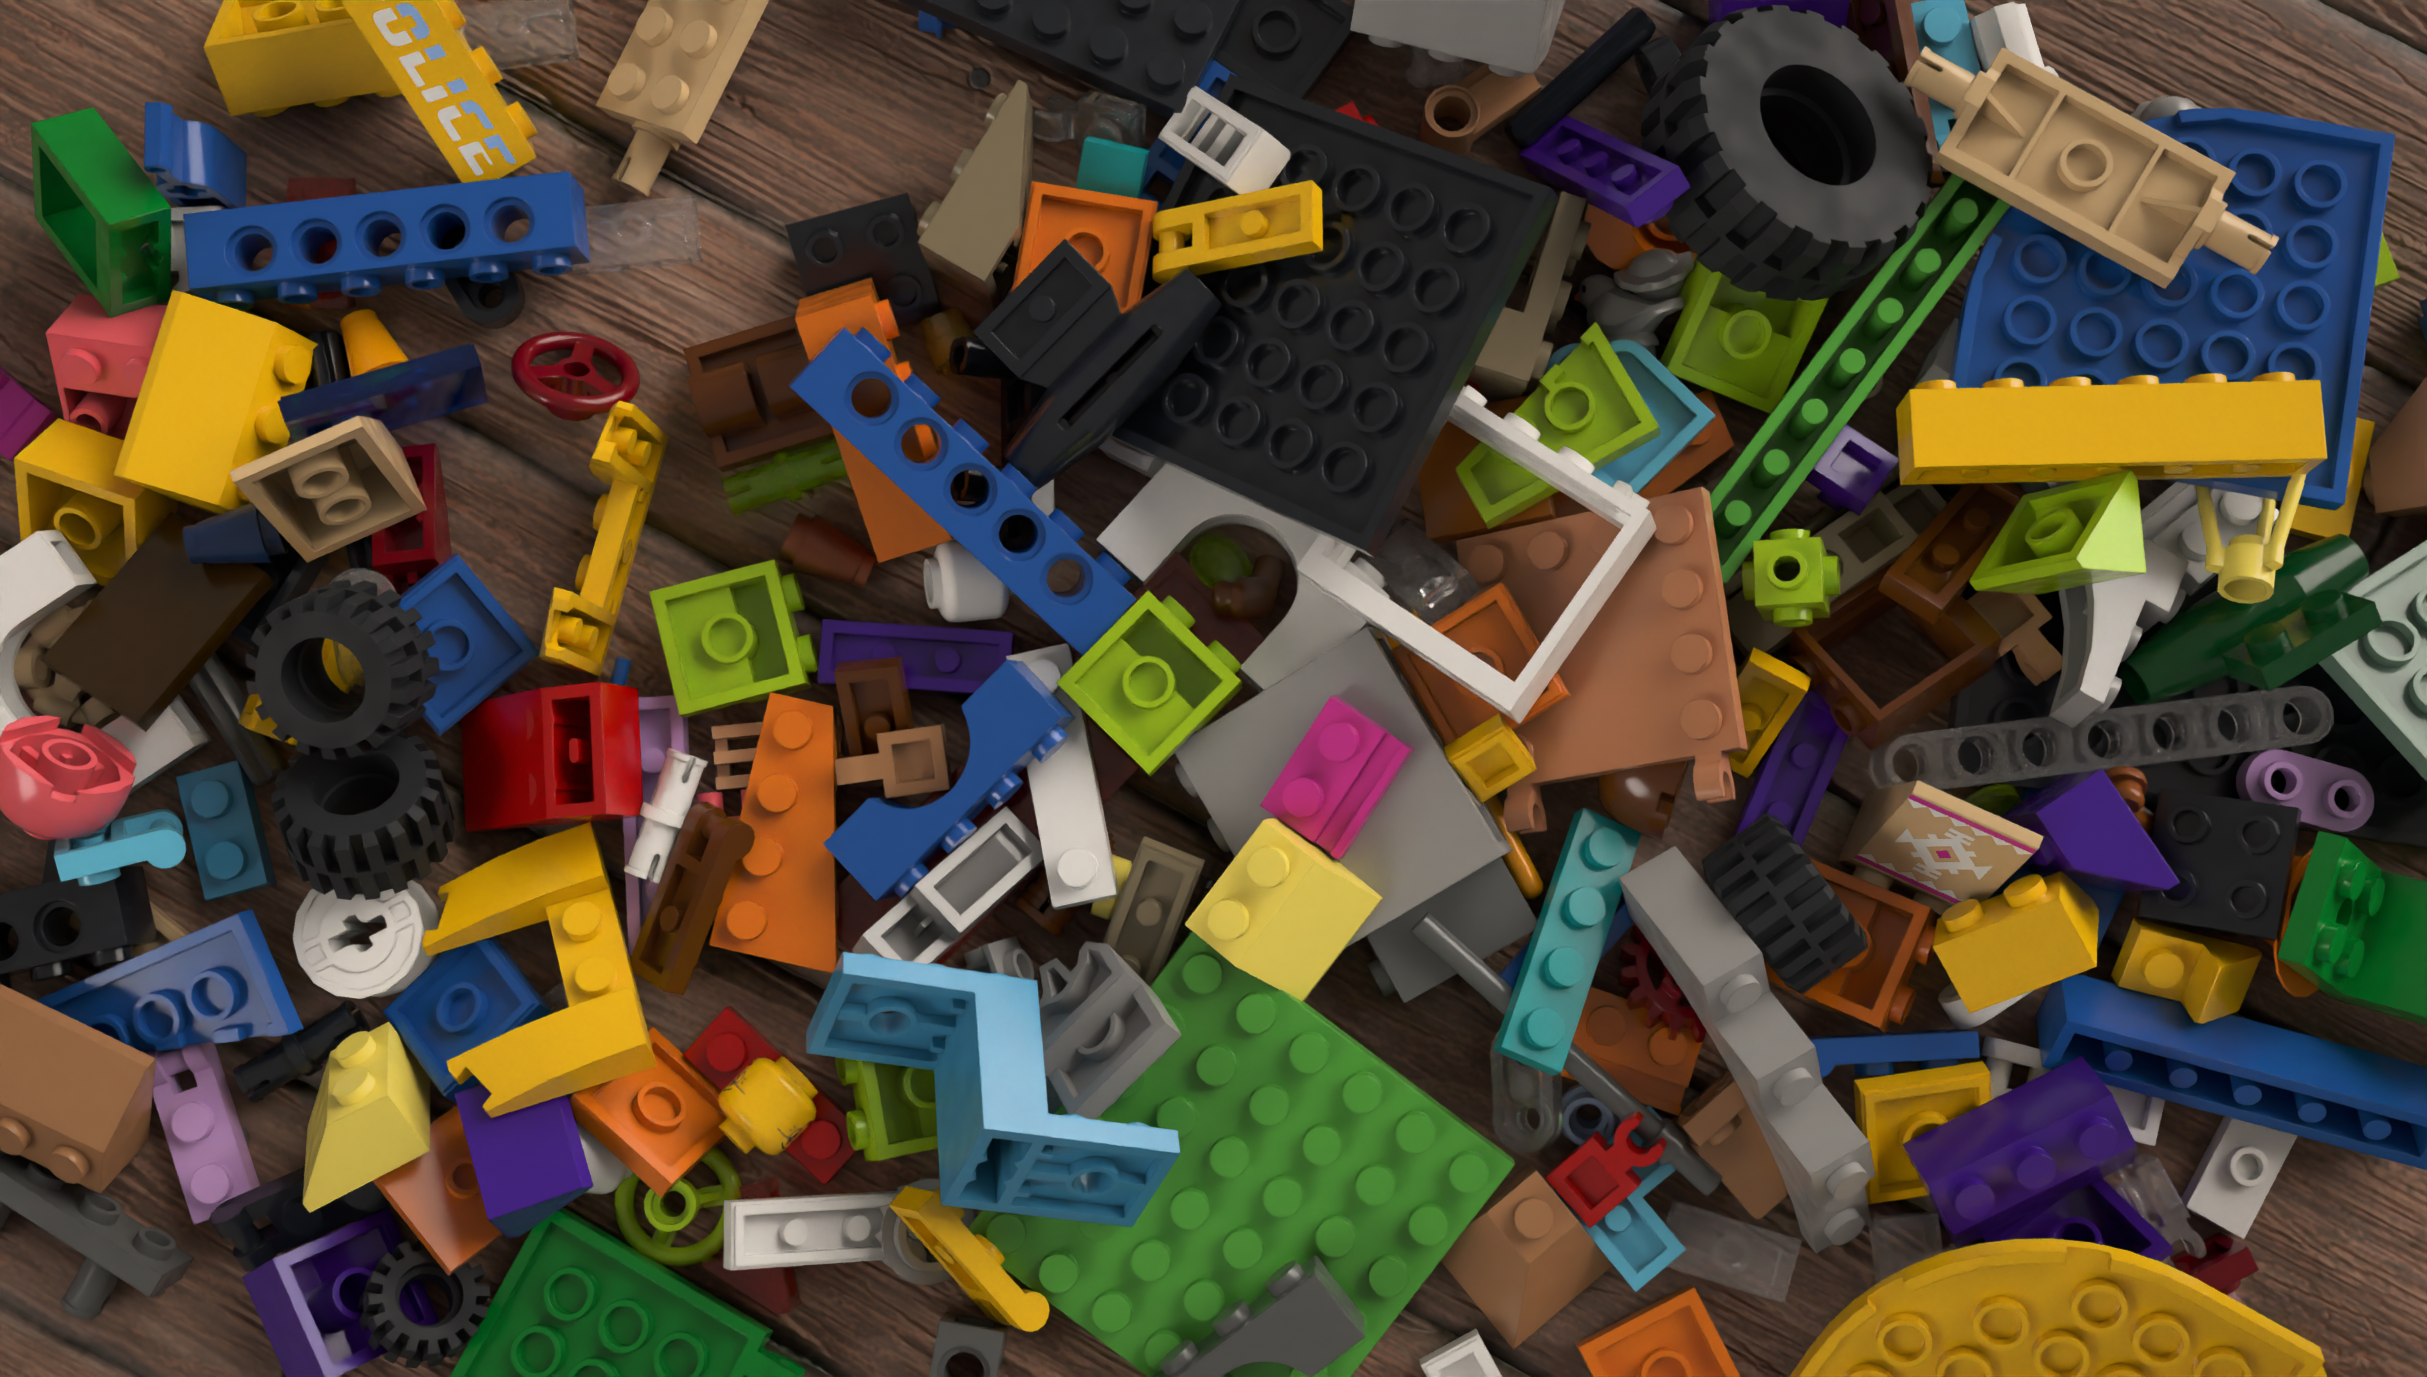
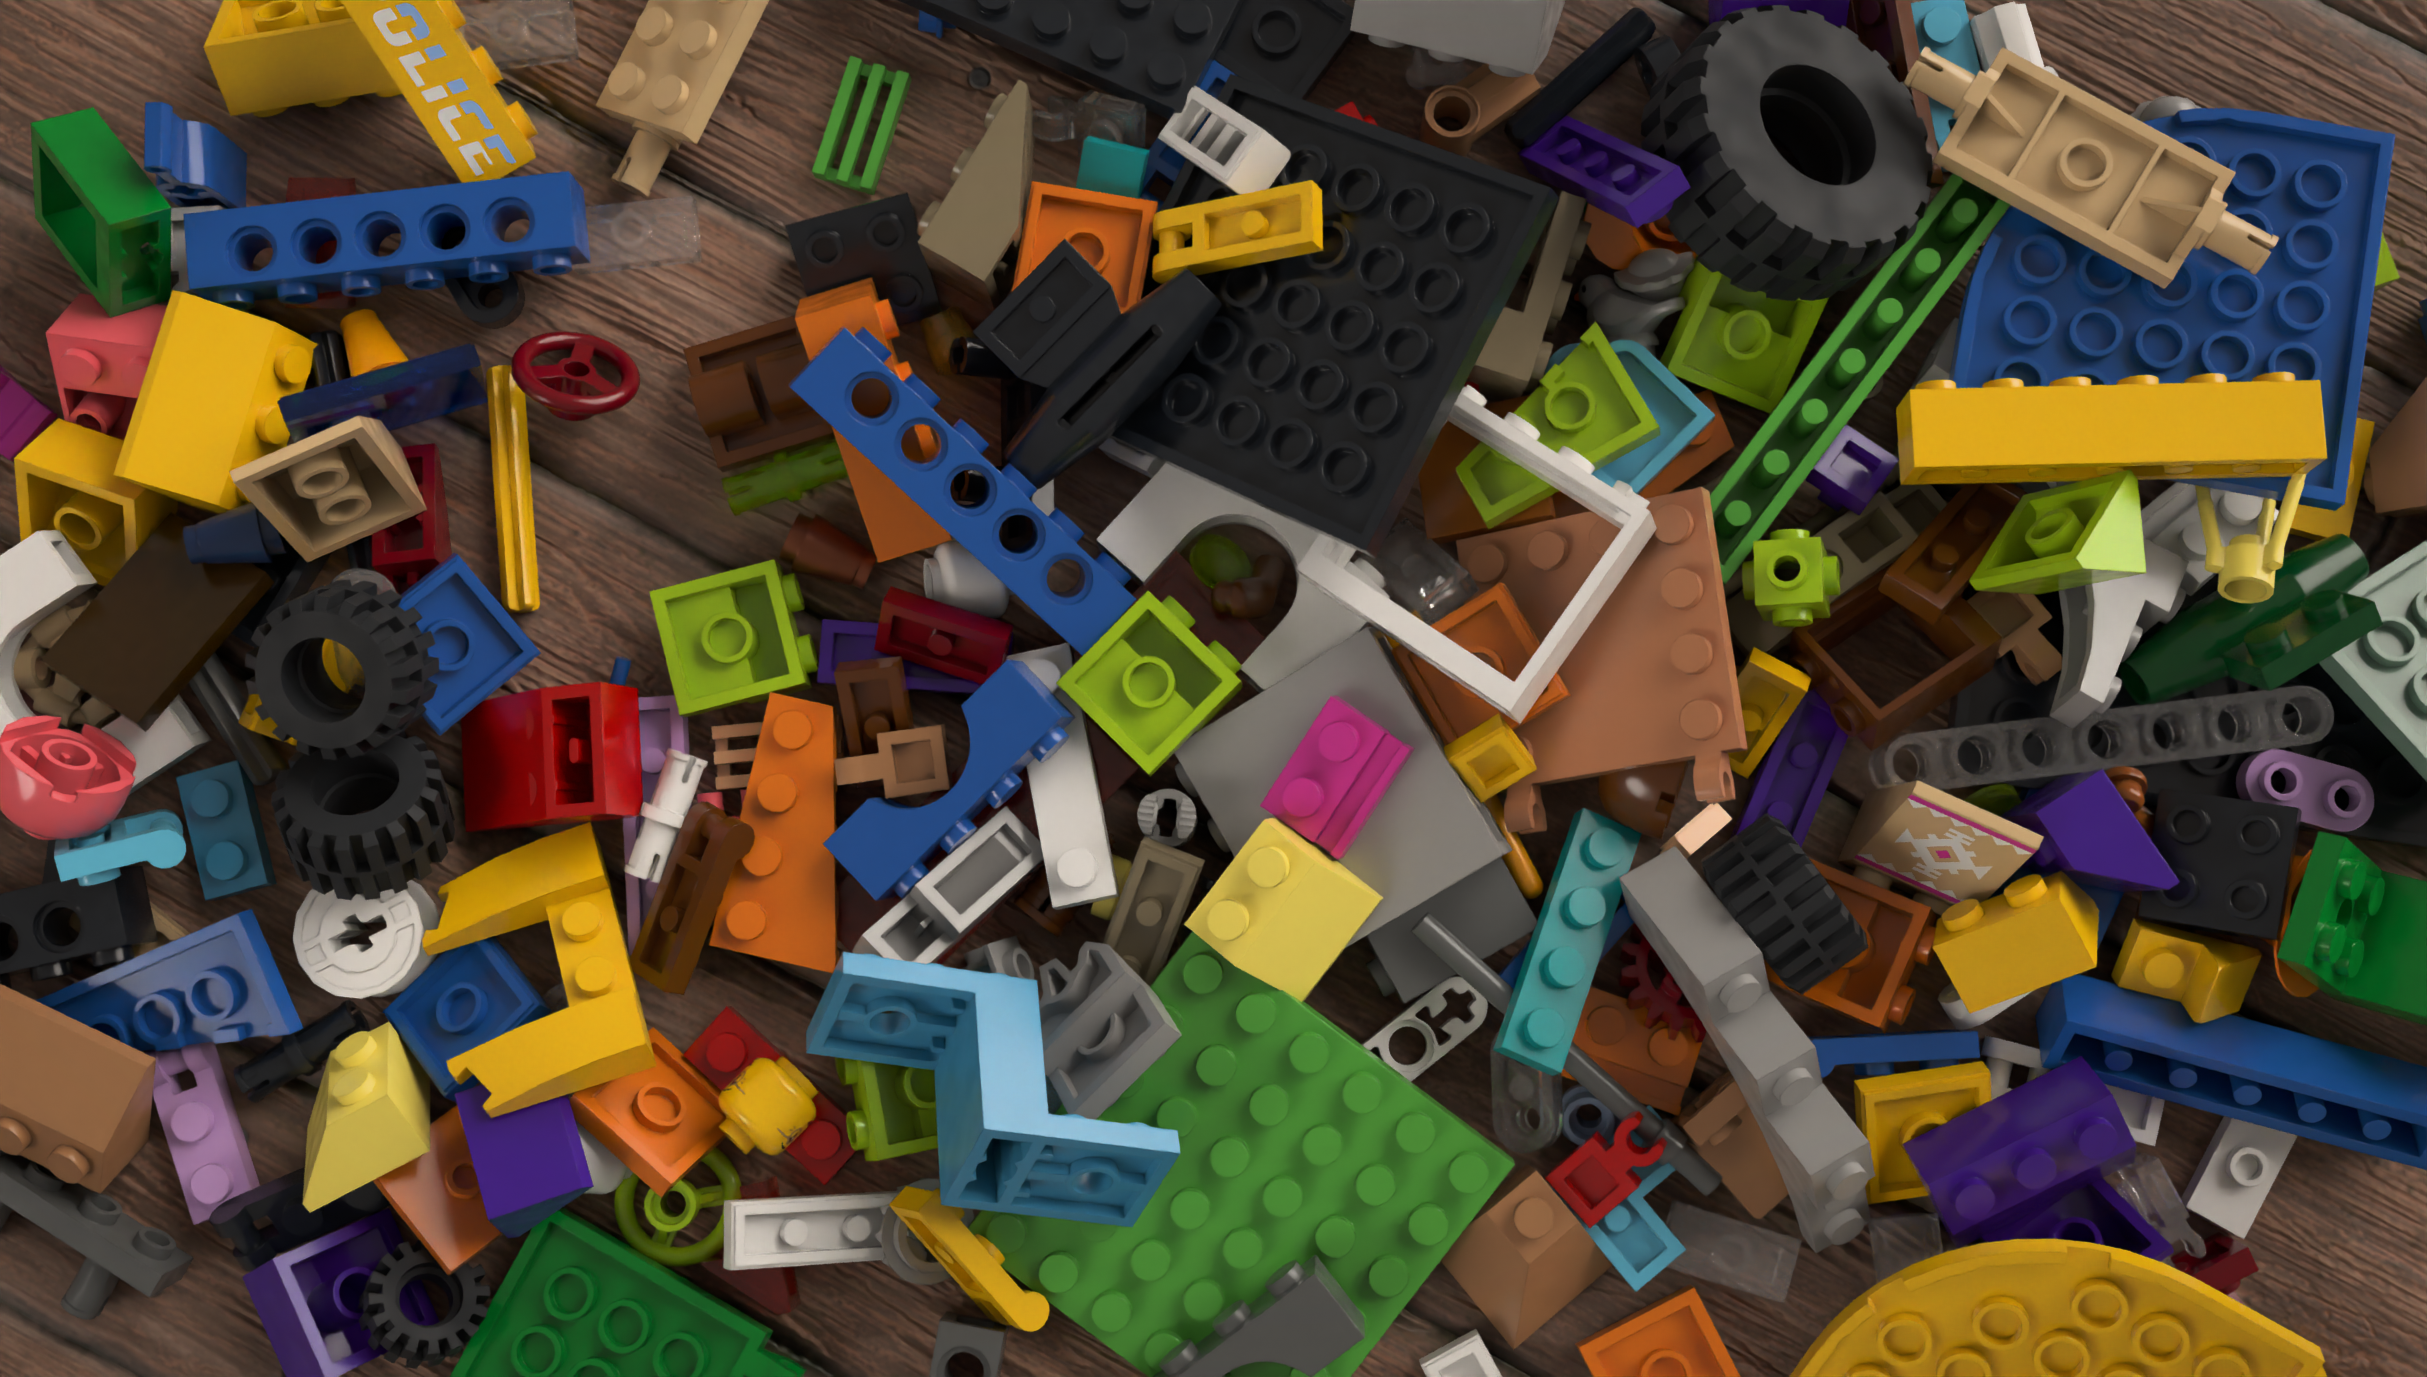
(512, 492): none -> yellow axle
(629, 461): yellow wedge -> none
(876, 77): none -> bright green tile
(941, 636): none -> dark red plate
(1185, 822): none -> light grey hinge
(1435, 1004): none -> white beam
(1698, 830): none -> light nougat tile

